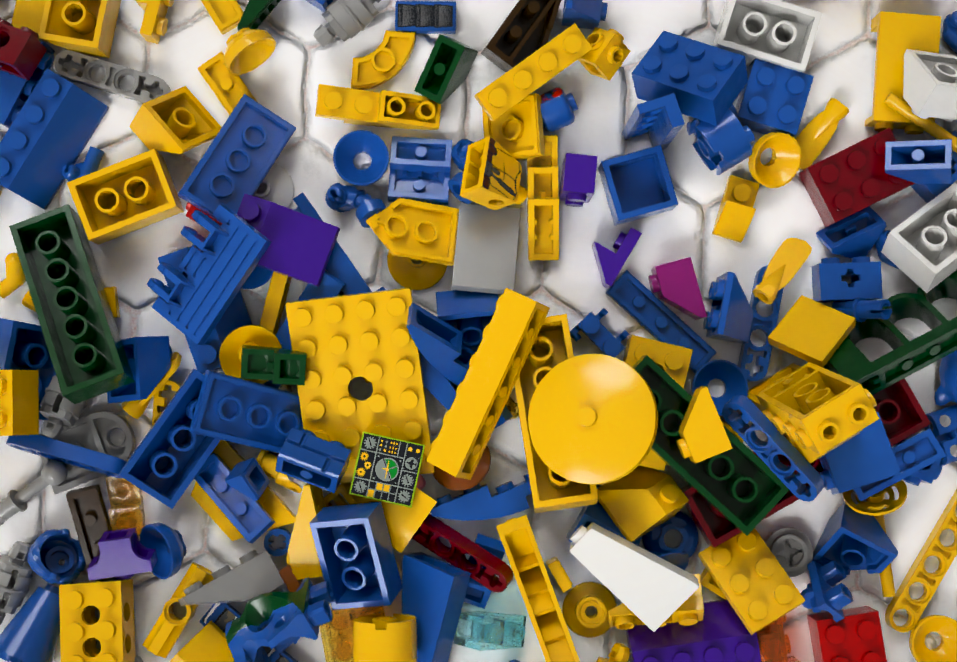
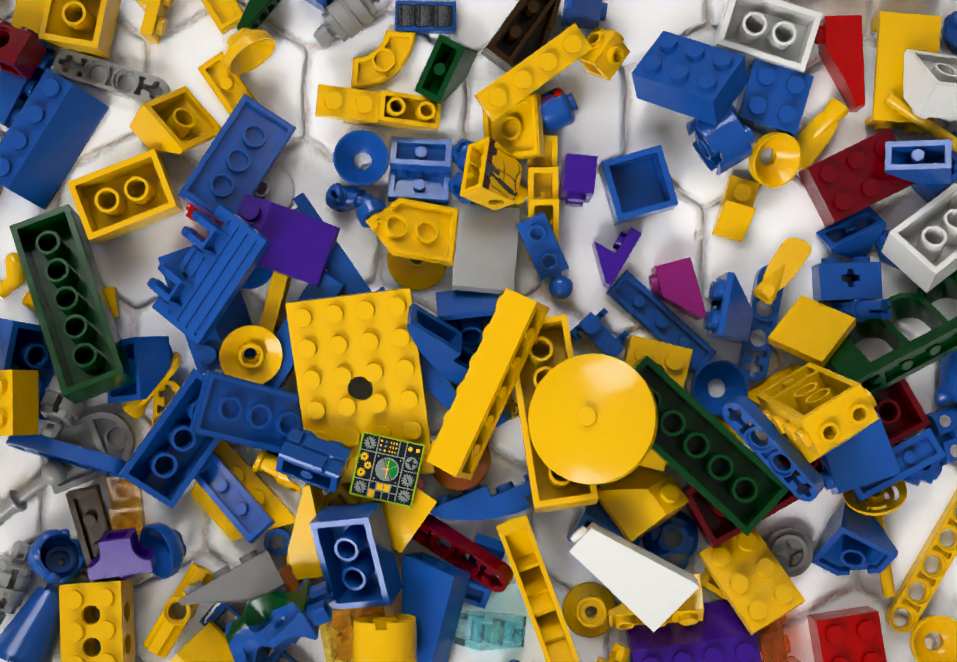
(81, 169): blue arm -> none
(248, 479): blue slope -> none
(273, 364): dark green slope -> none
(546, 254): none -> blue plate
(559, 574): yellow tile -> none
(658, 118): blue fence -> none
(702, 429): yellow slope -> none
(823, 592): blue hips -> none
(842, 53): none -> red slope

